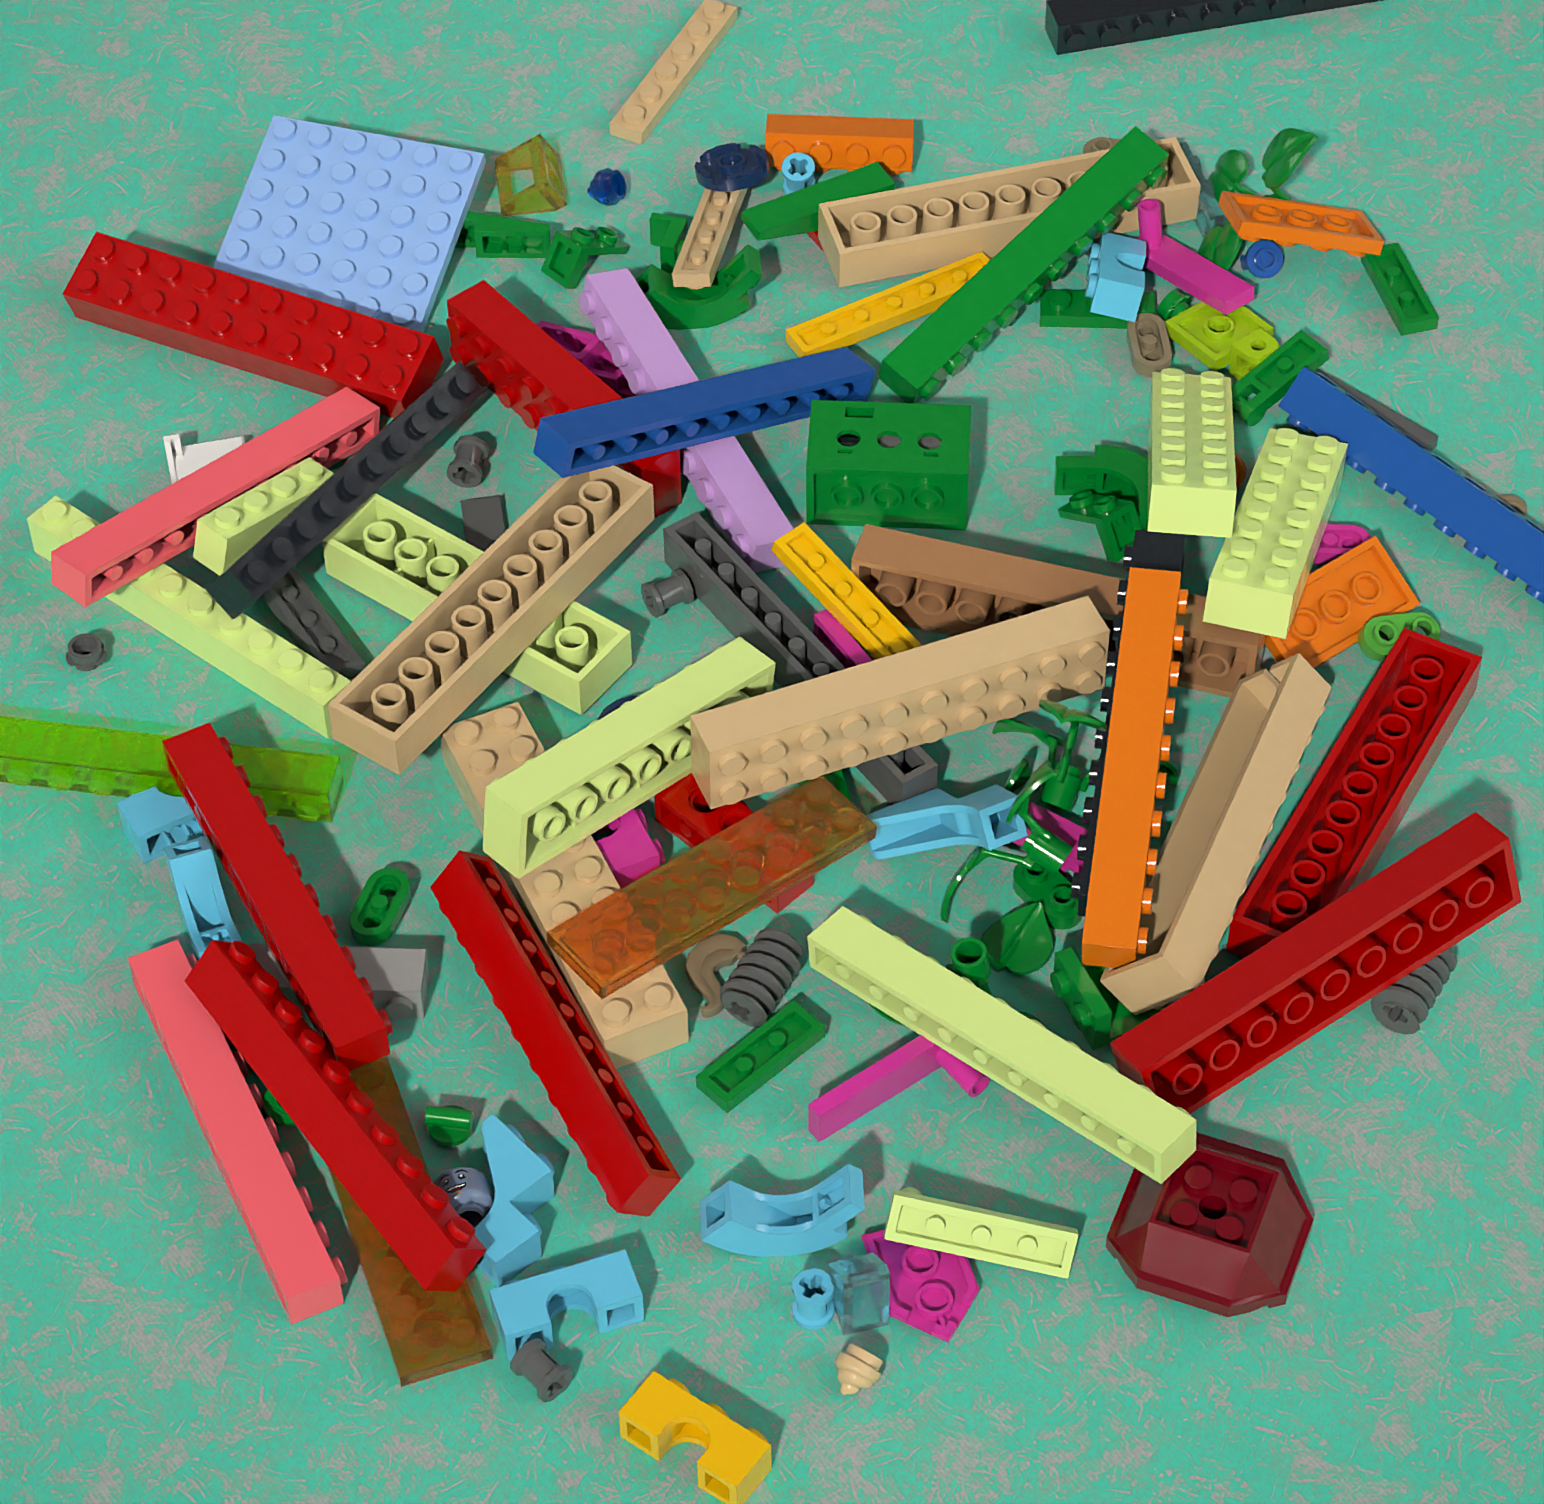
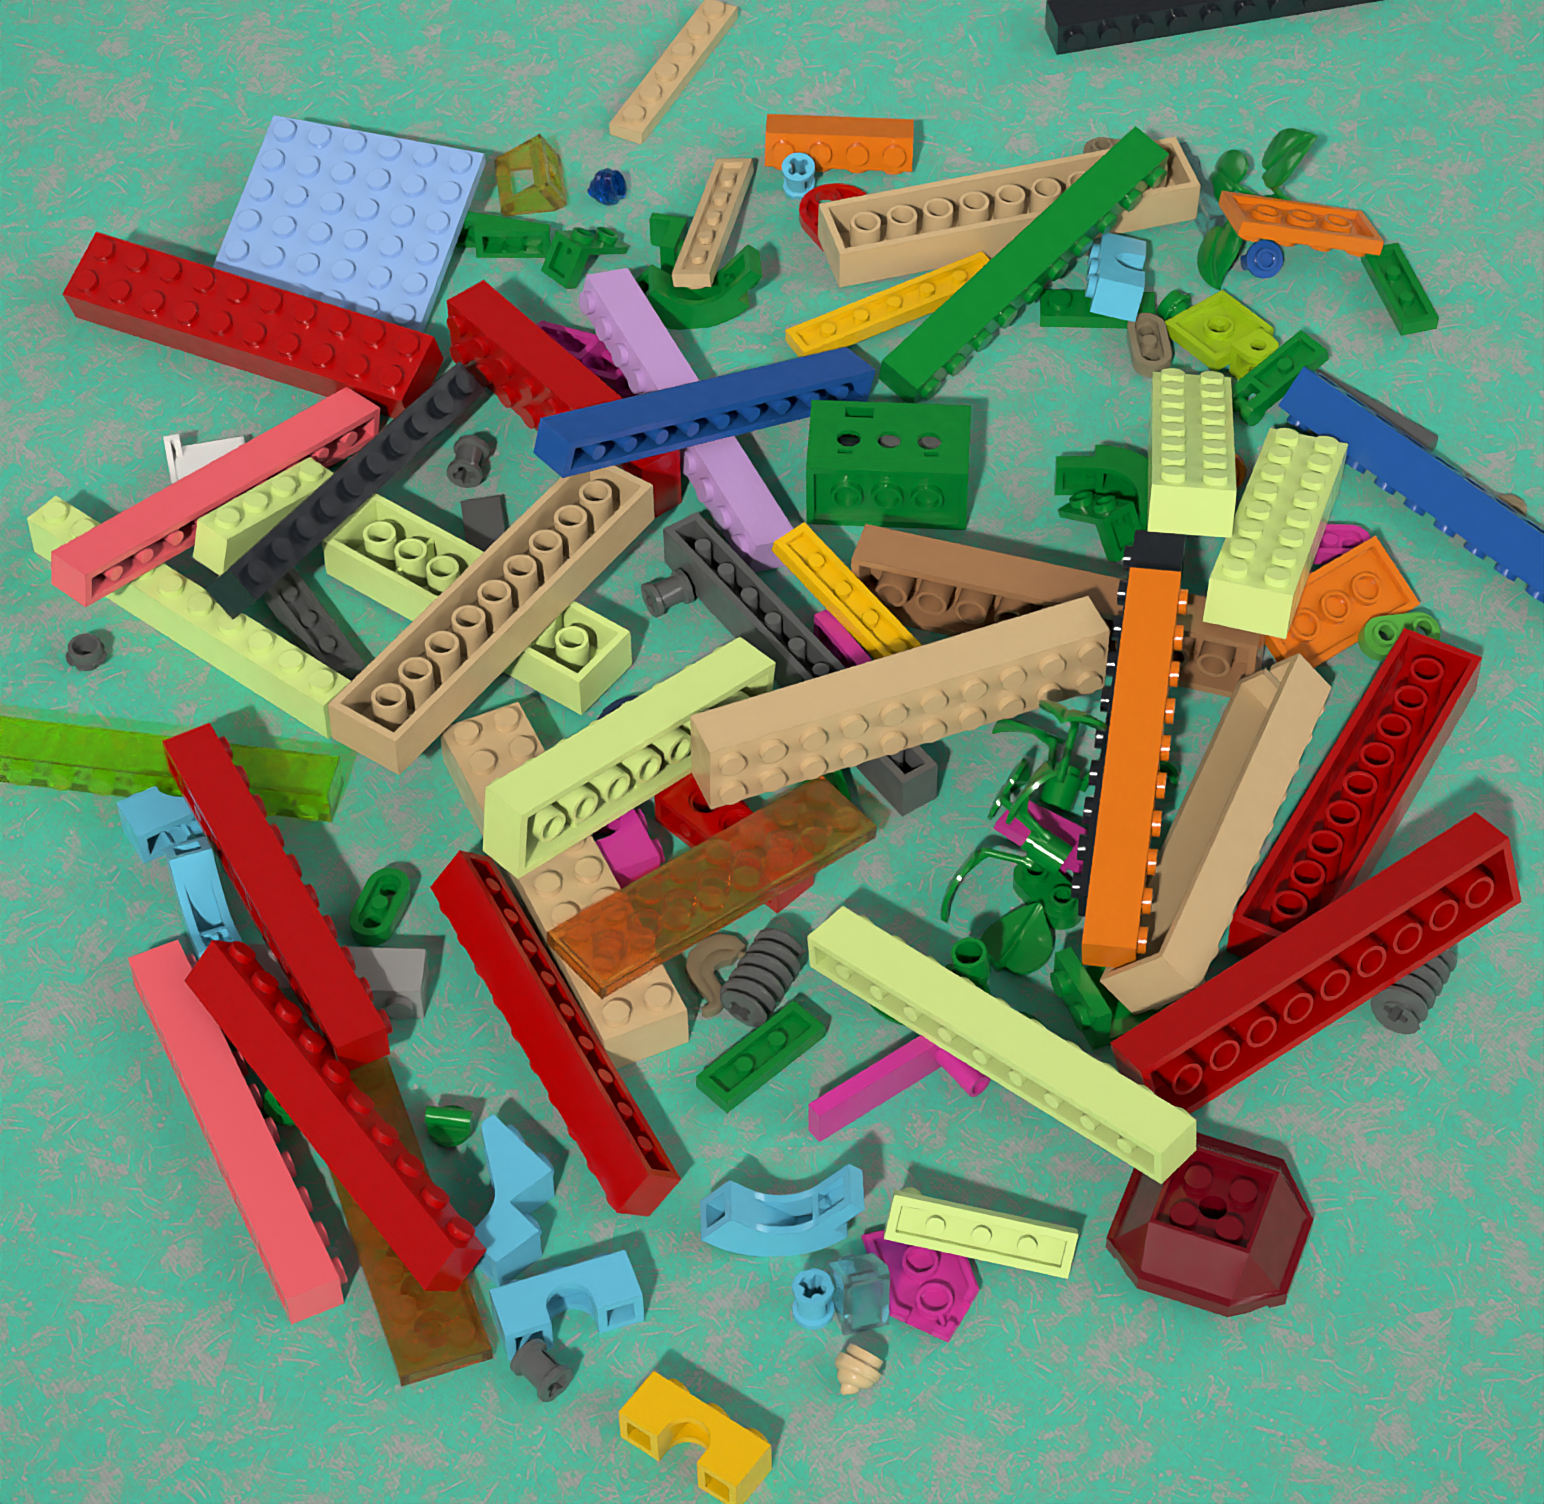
(468, 1193): sand blue head -> none
(731, 167): dark blue tile -> none
(799, 210): green slope -> none
(943, 821): medium azure arch -> none
(1186, 268): dark pink piece -> none

